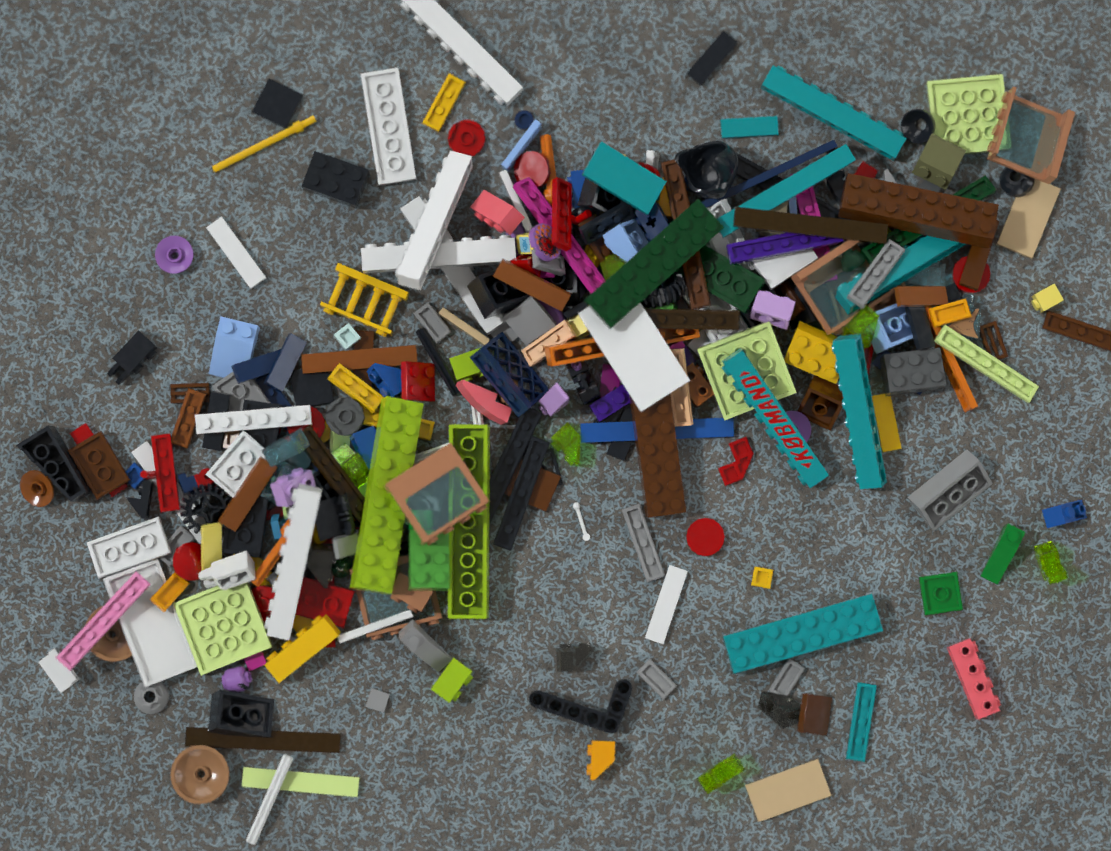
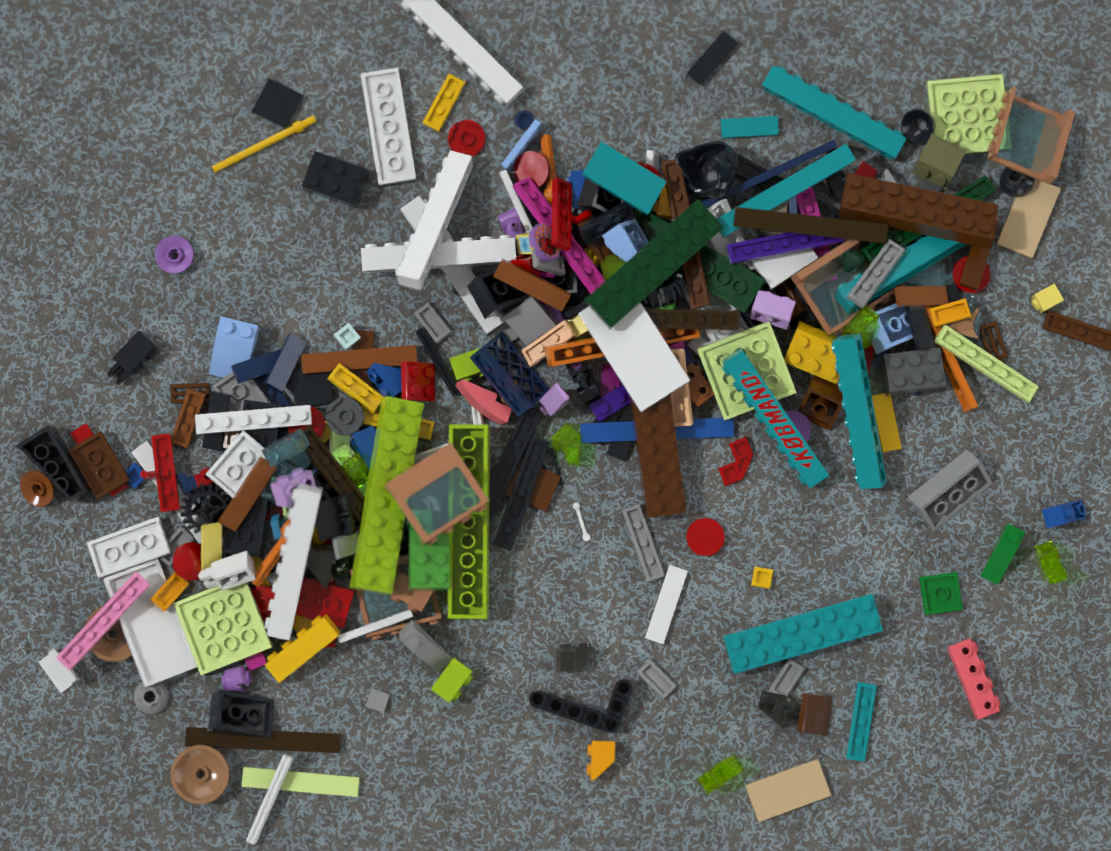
(142, 505): black slope -> none
(236, 252): white tile -> none
(362, 281): yellow fence -> none
(463, 326): tan tile -> none
(496, 213): coral brick -> none
(645, 221): dark blue brick -> none

